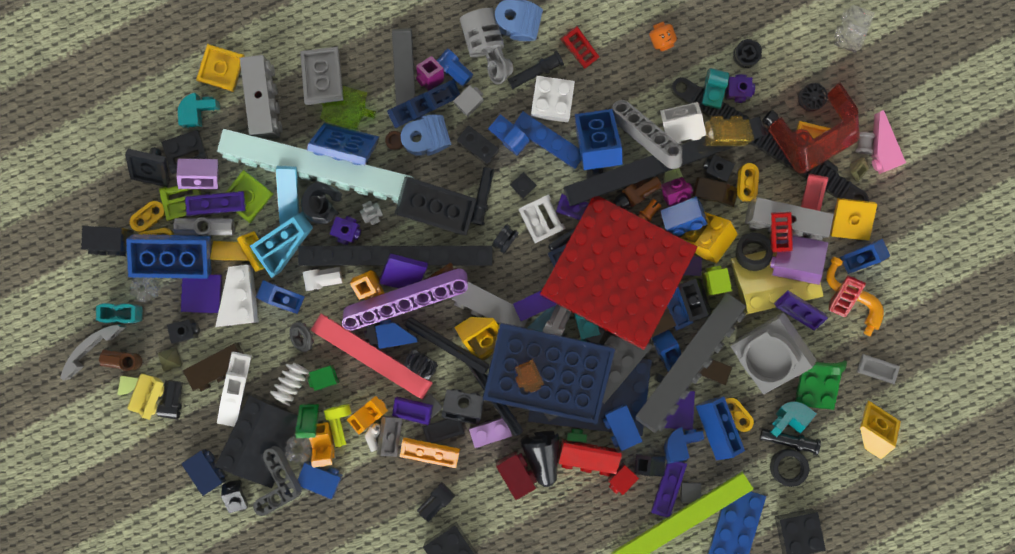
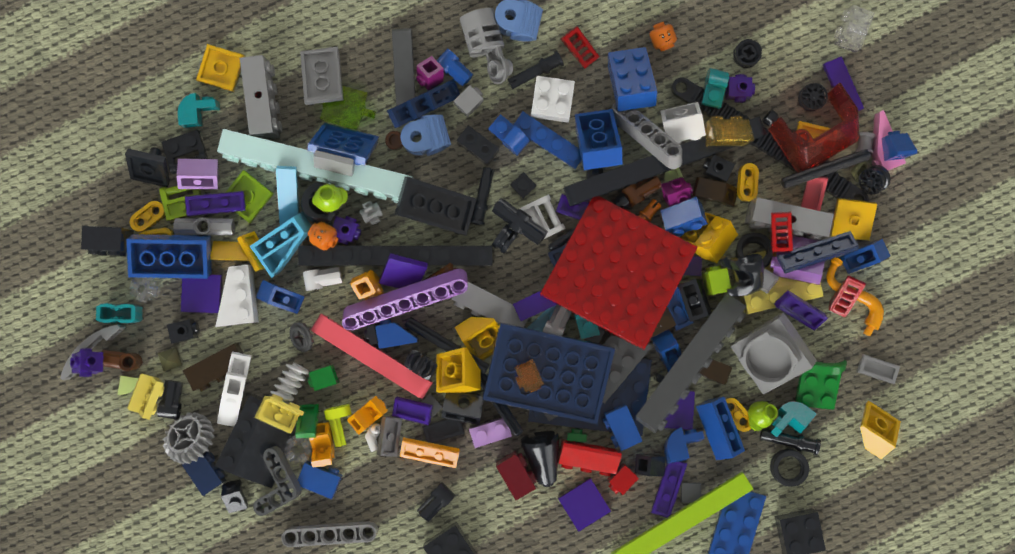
(86, 362): none -> dark purple brick
(186, 450): none -> light grey gear
(278, 413): none -> light yellow bracket
(321, 537): none -> light grey beam
(322, 235): none -> orange head
(329, 197): none -> lime piece
(333, 163): none -> light grey tile
(457, 372): none -> yellow slope
(519, 221): none -> black piece
(584, 504): none -> dark purple tile
(632, 79): none -> blue brick
(749, 271): none -> black piece
(761, 415): none -> lime piece
(769, 281): none -> light grey tile
(817, 252): none -> dark blue tile
(826, 168): none -> black axle
(836, 73): none -> dark purple tile
(875, 179): none -> black wheel
(897, 146): none -> blue slope

